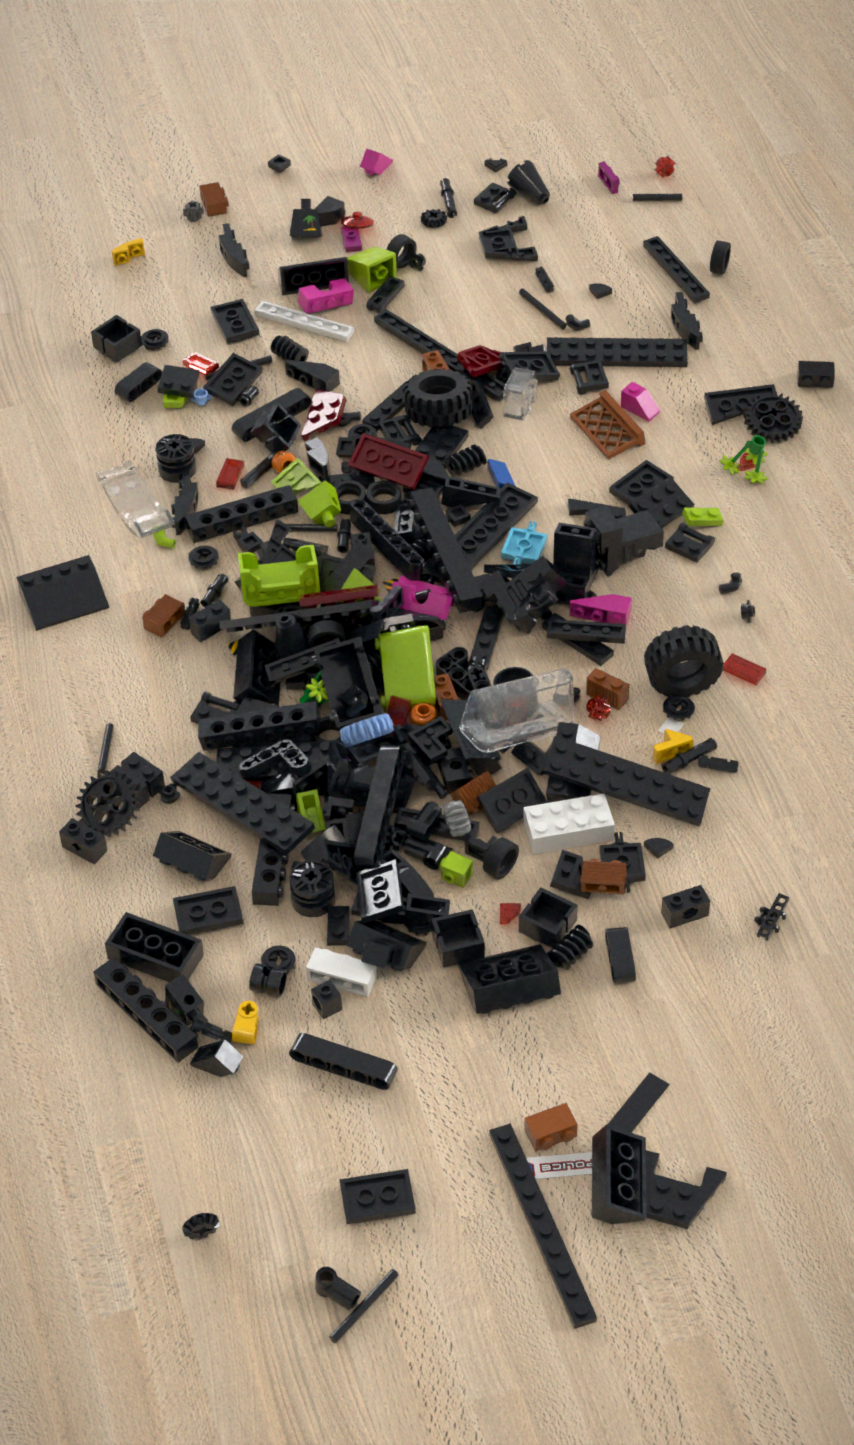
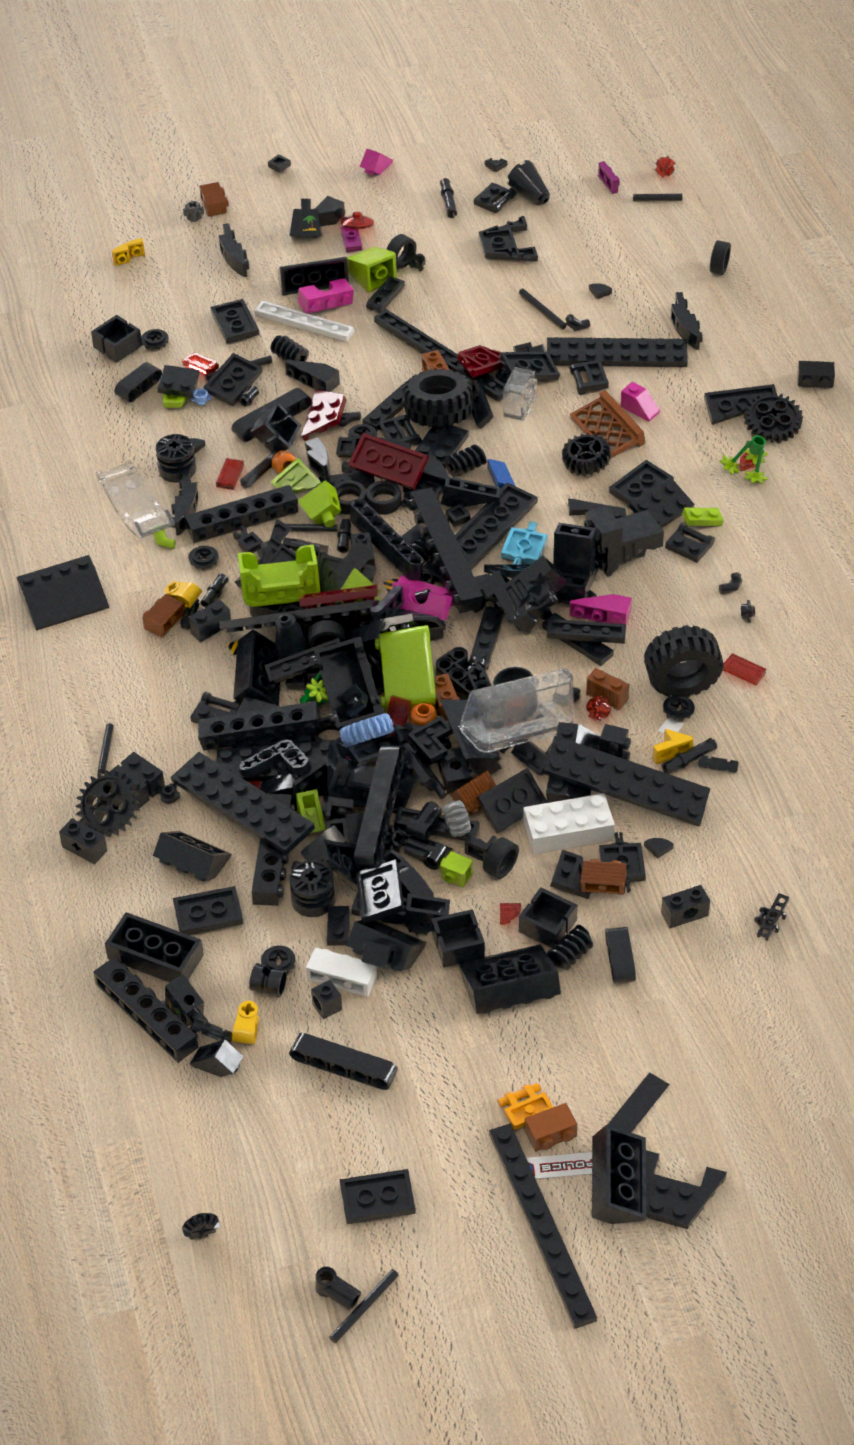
(183, 591): none -> yellow piece
(404, 522): black plate -> none
(429, 218): black gear -> none
(518, 1111): none -> light orange plate
(544, 279): black axle -> none
(586, 450): none -> black gear
(615, 741): none -> black brick
(676, 269): black plate -> none

